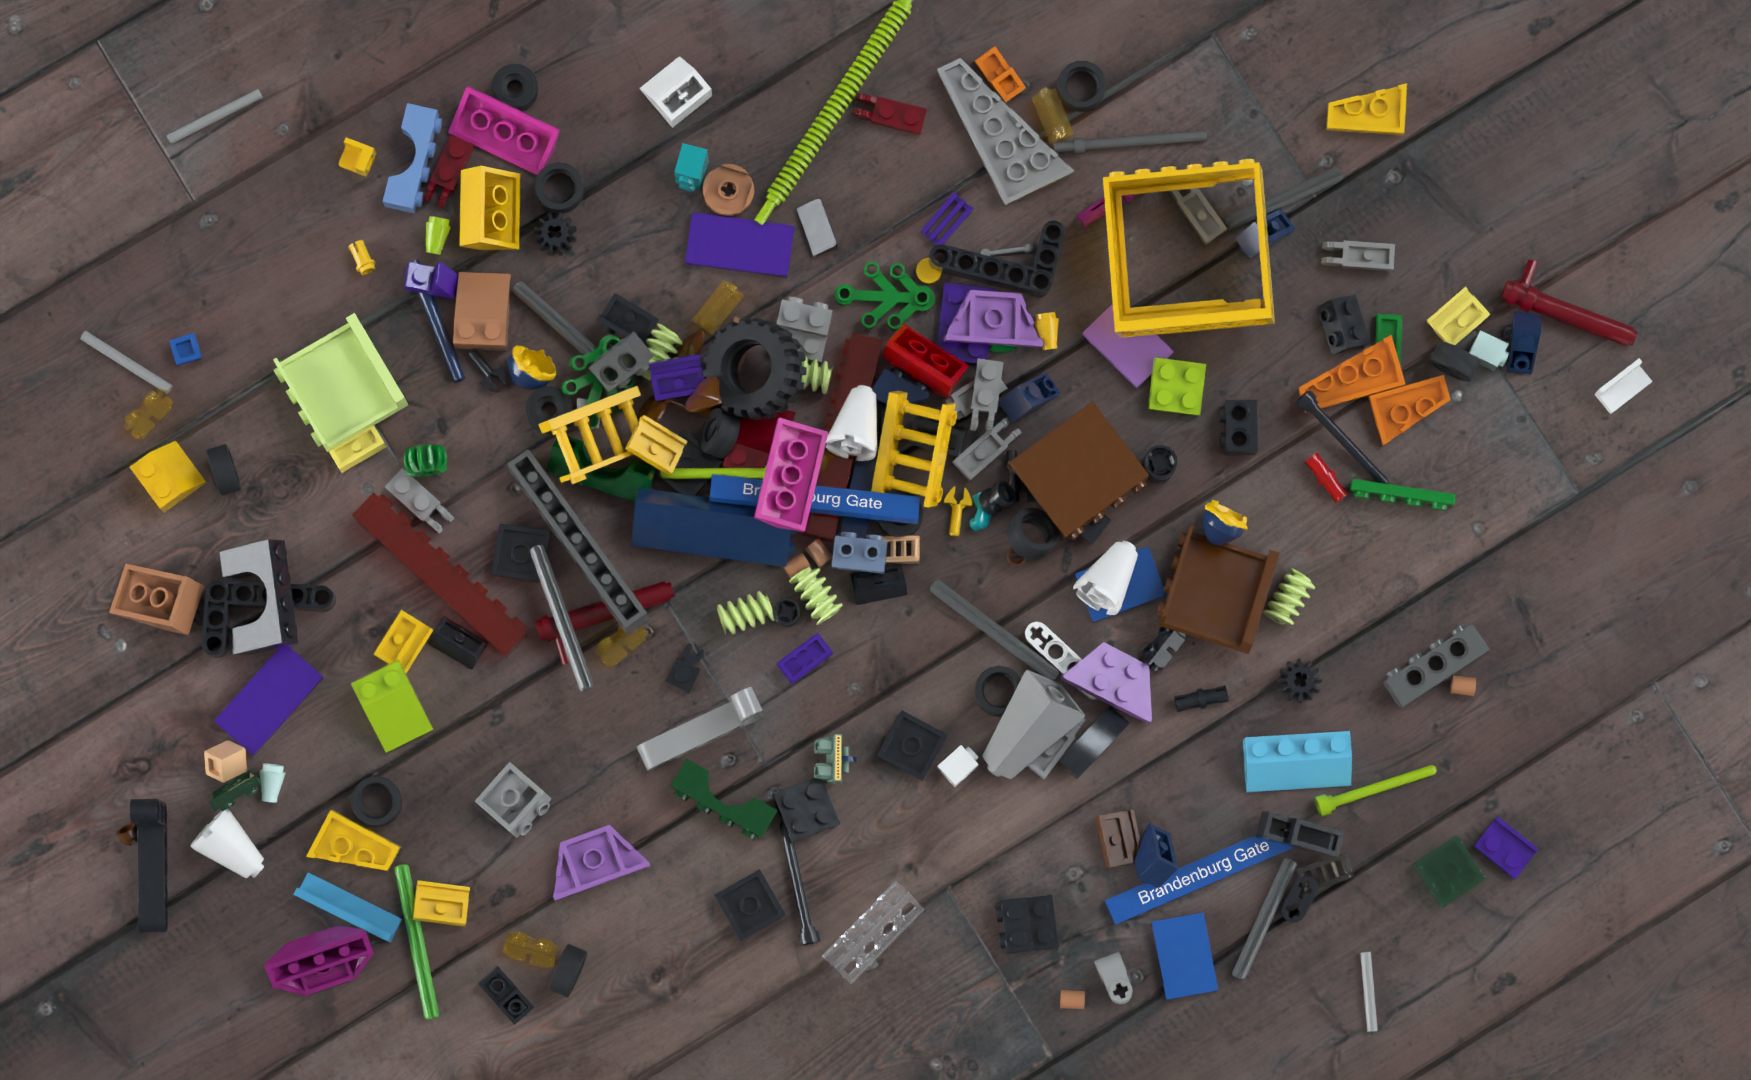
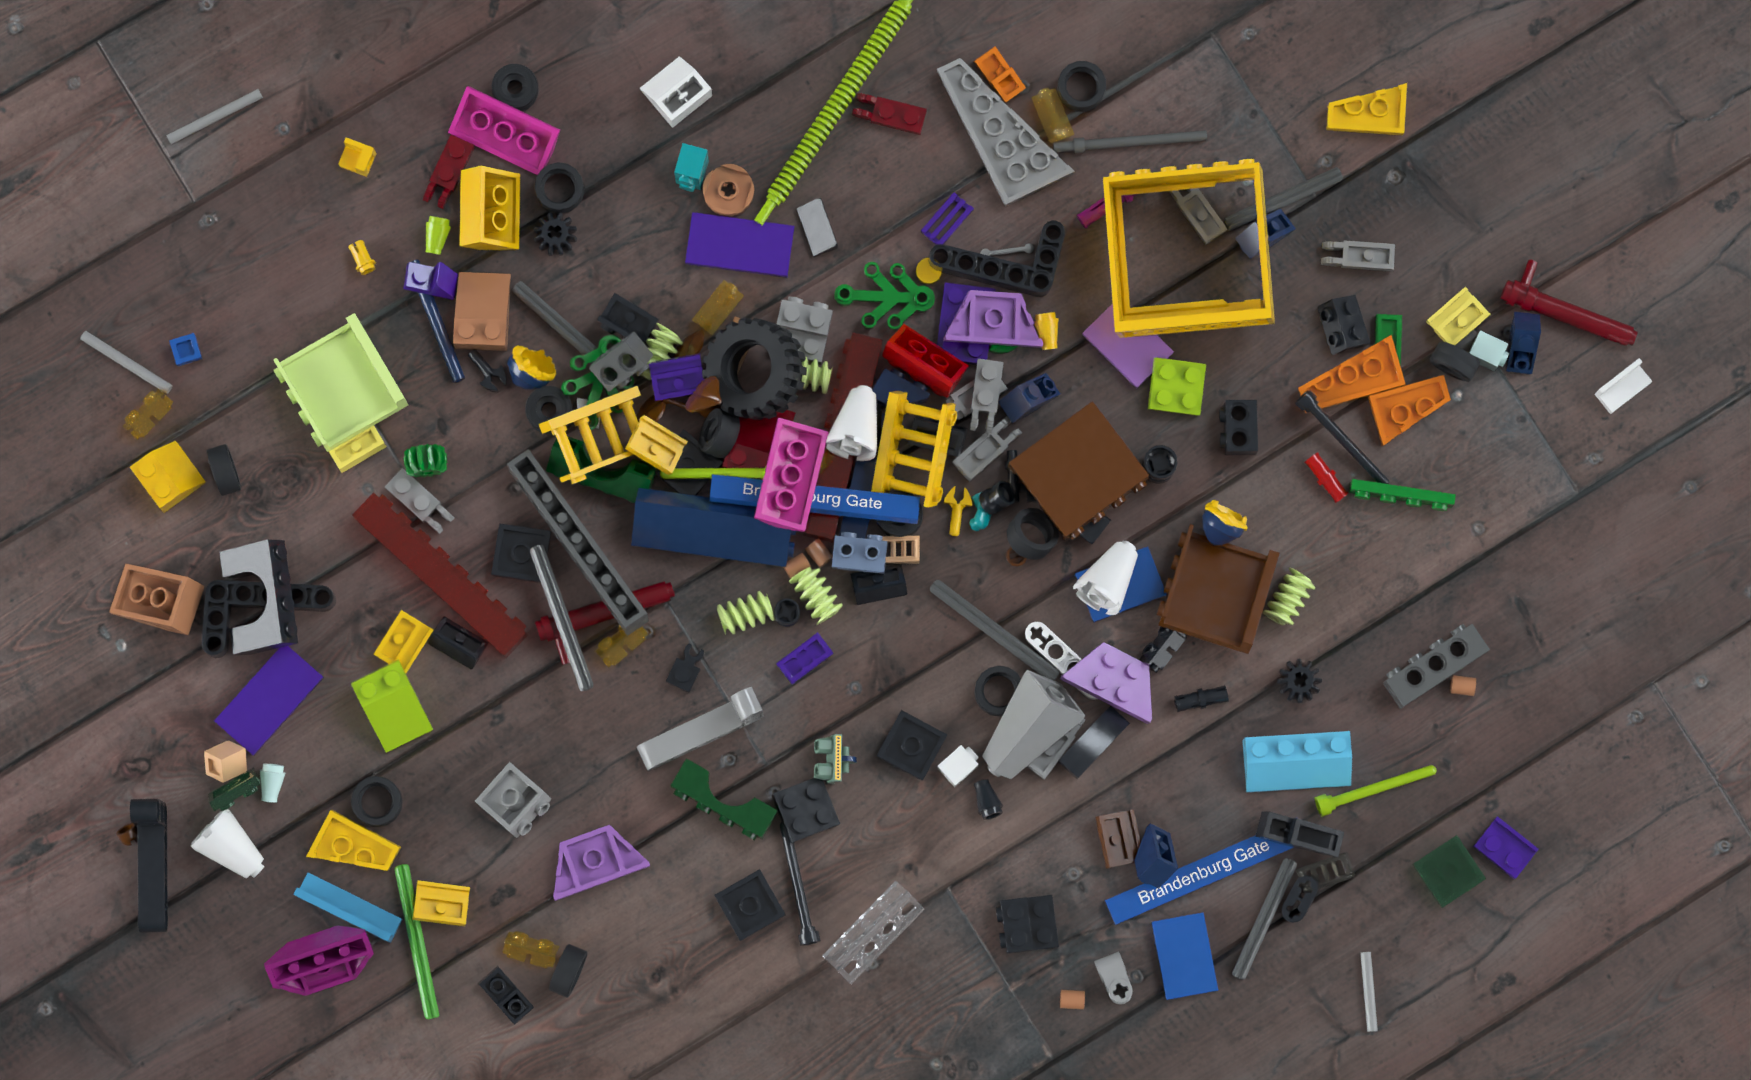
(404, 190): medium blue arch -> none
(987, 800): none -> black cone

